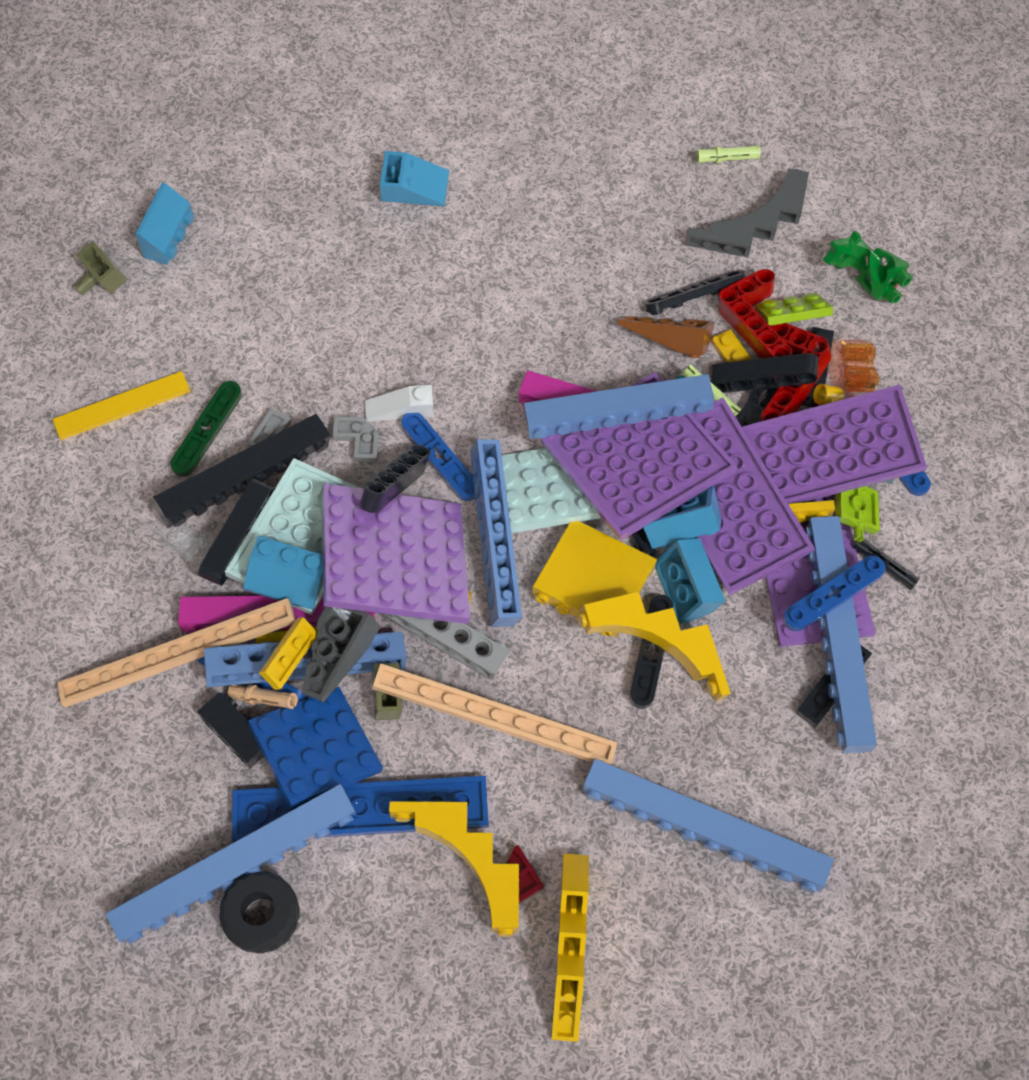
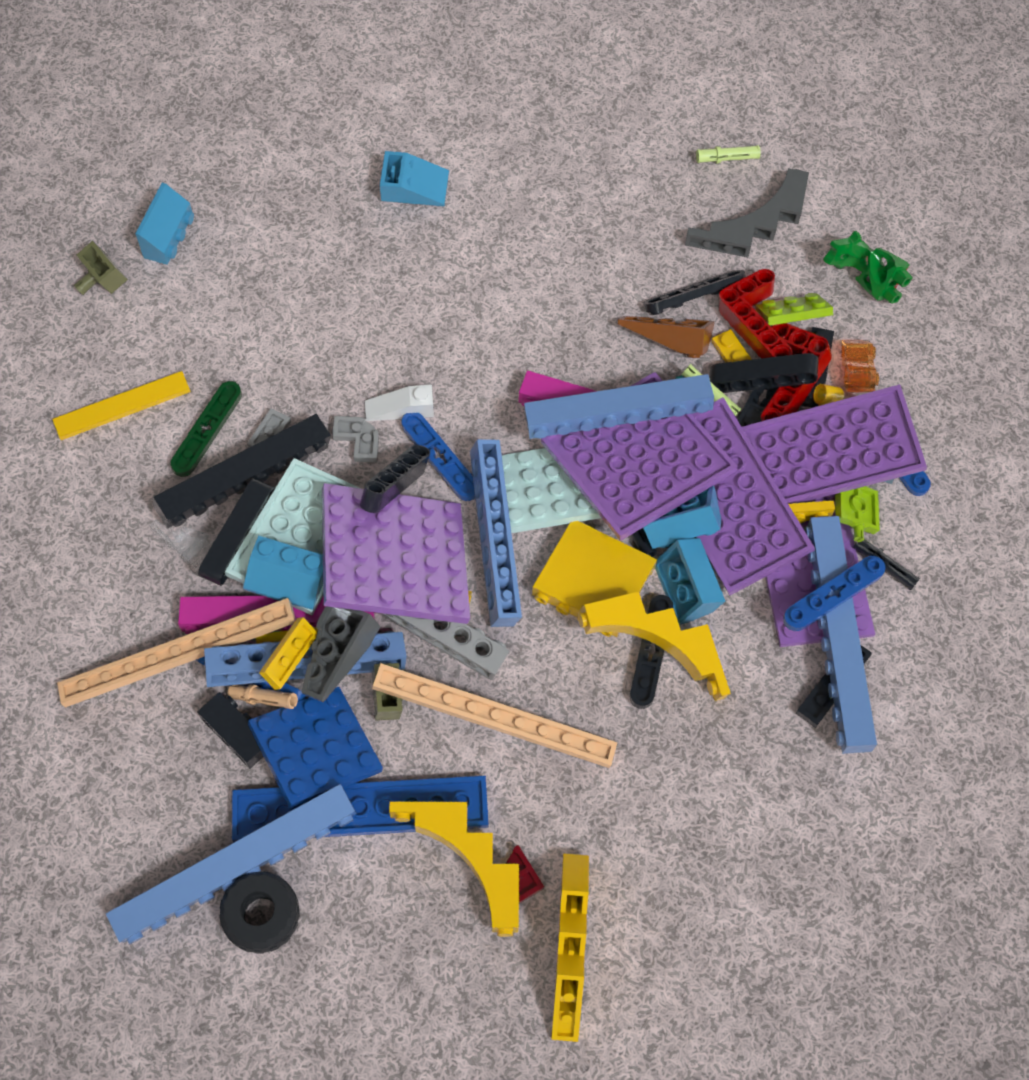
(708, 825): medium blue brick -> none

